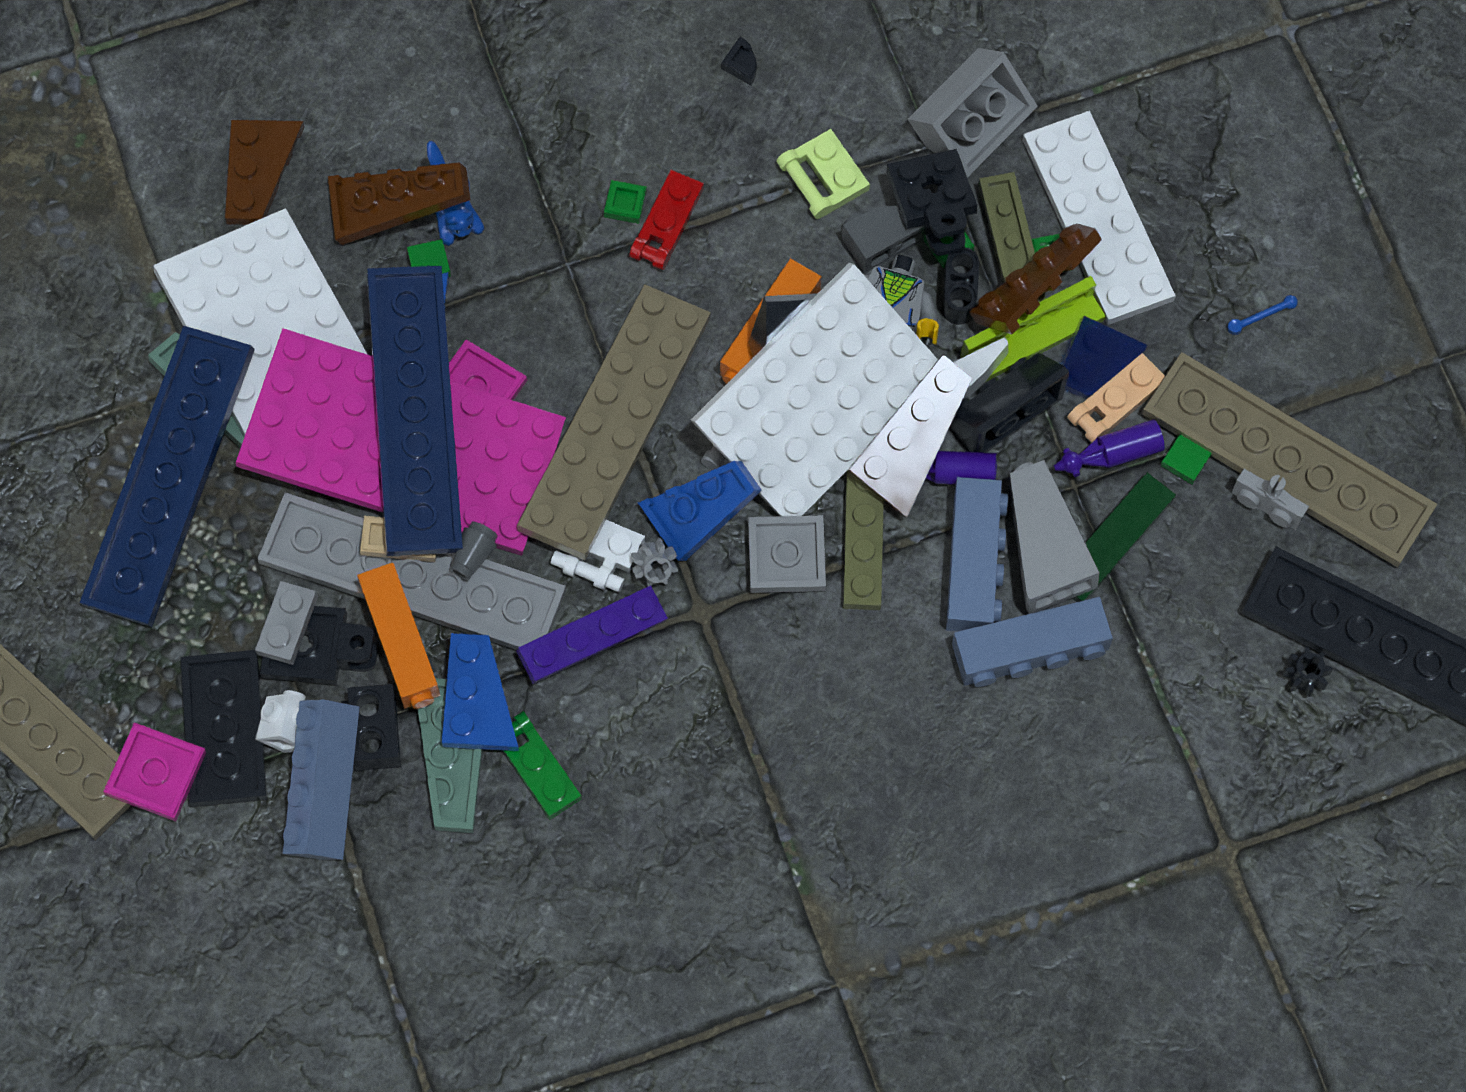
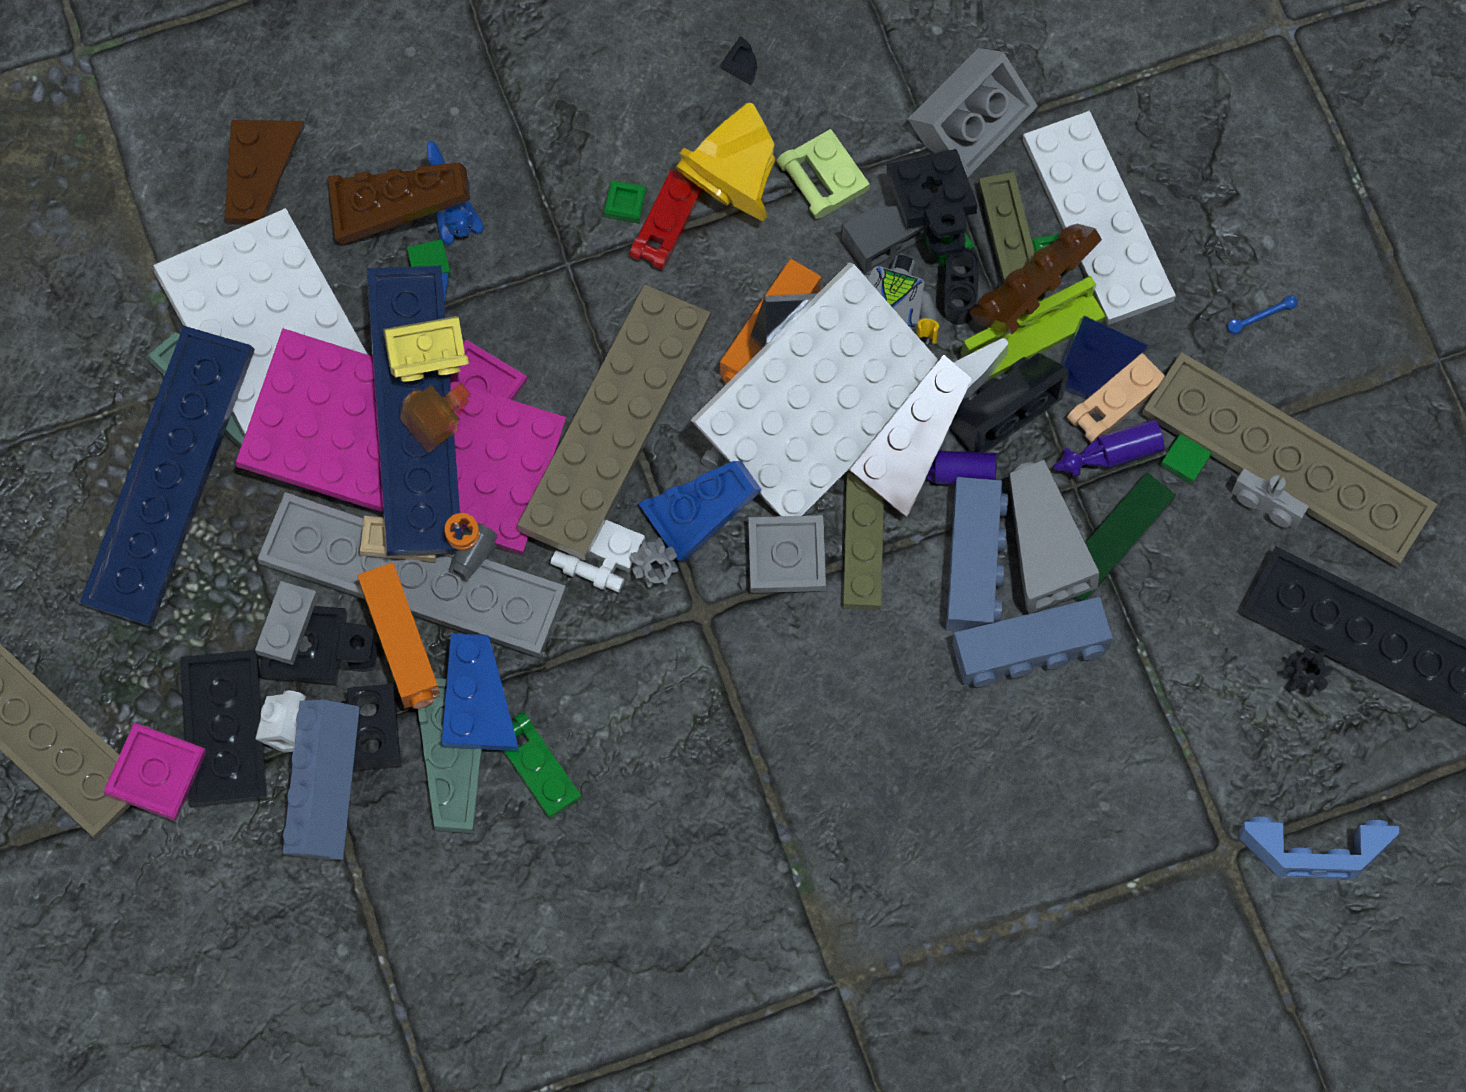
(425, 348): none -> light yellow bracket
(433, 417): none -> clear orange brick
(467, 541): none -> orange bush
(591, 634): dark purple plate -> none
(733, 162): none -> yellow piece
(1267, 843): none -> medium blue slope

